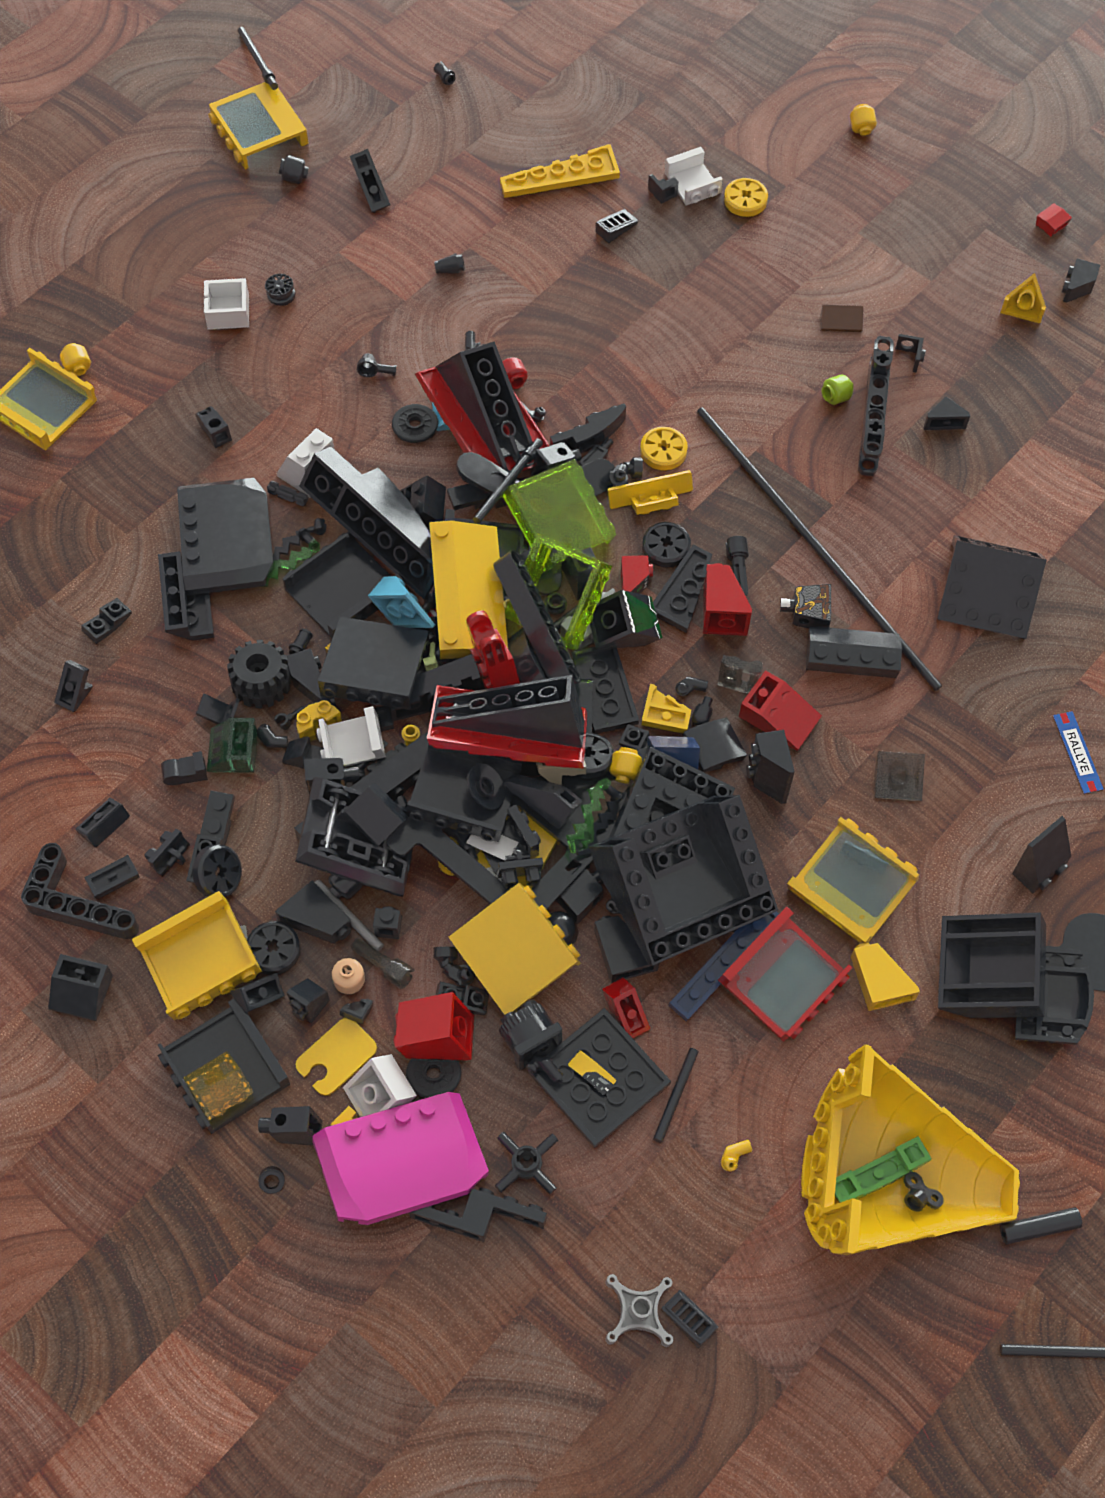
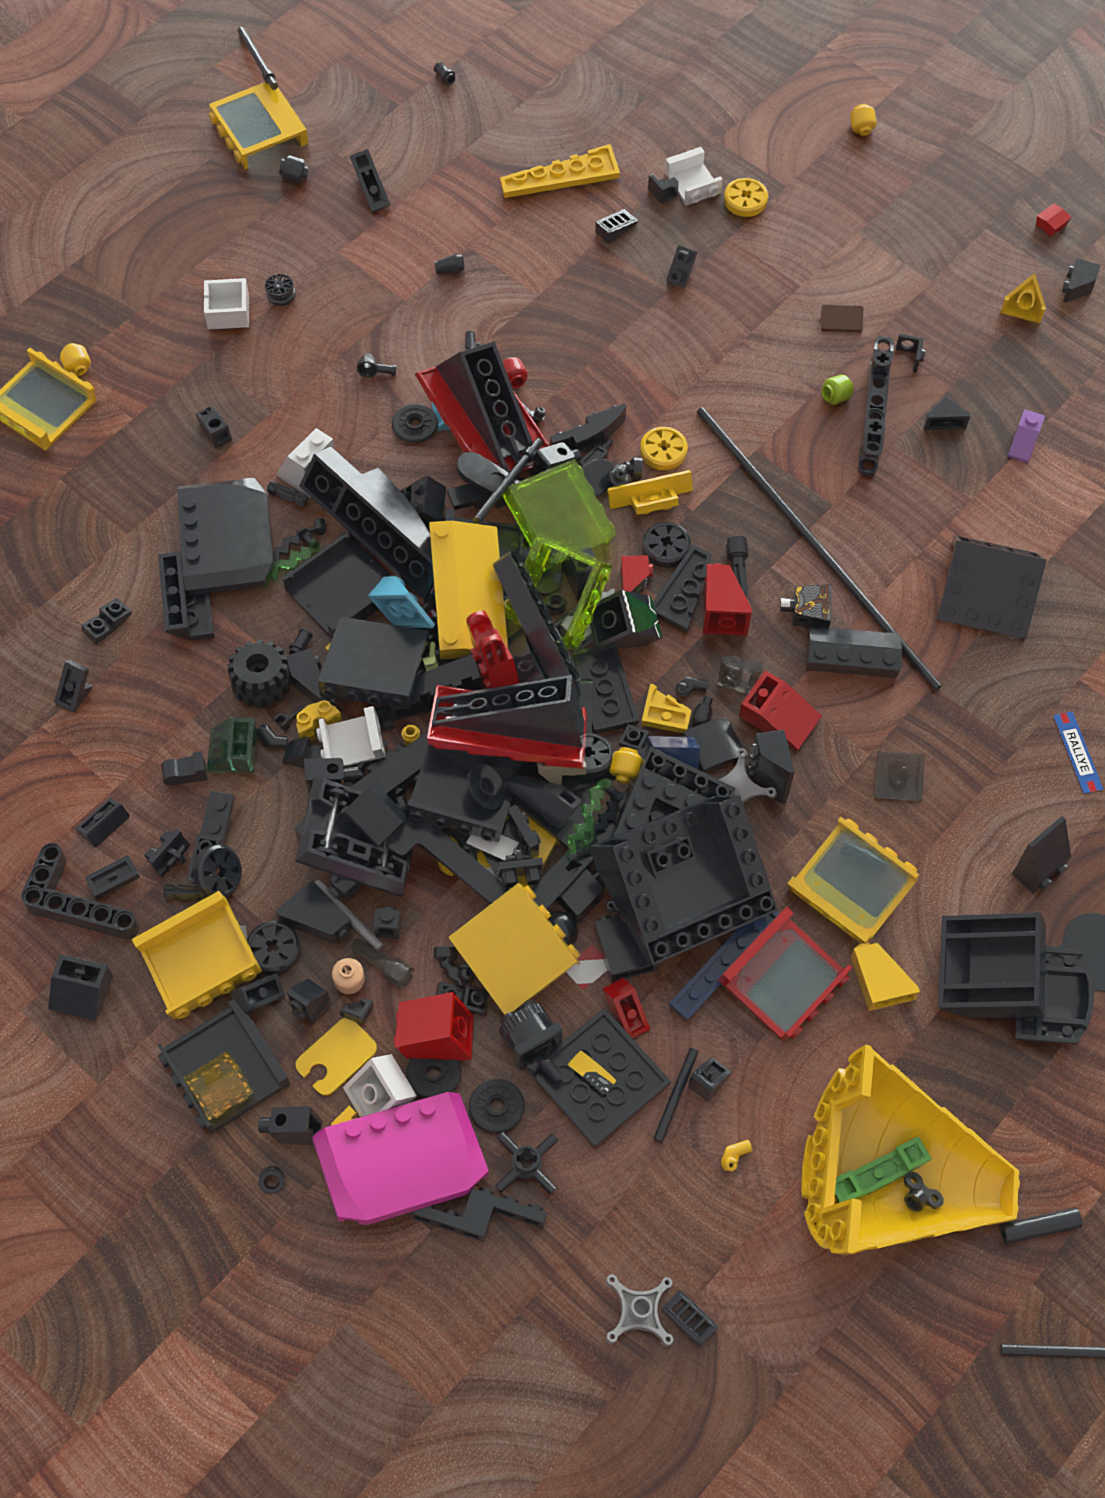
(182, 892): none -> black axle
(216, 710): black bracket -> none
(496, 1121): none -> black wheel
(590, 969): none -> white sticker
(682, 266): none -> black hips
(708, 1078): none -> black slope
(743, 785): none -> light grey piece
(1026, 436): none -> medium lavender slope

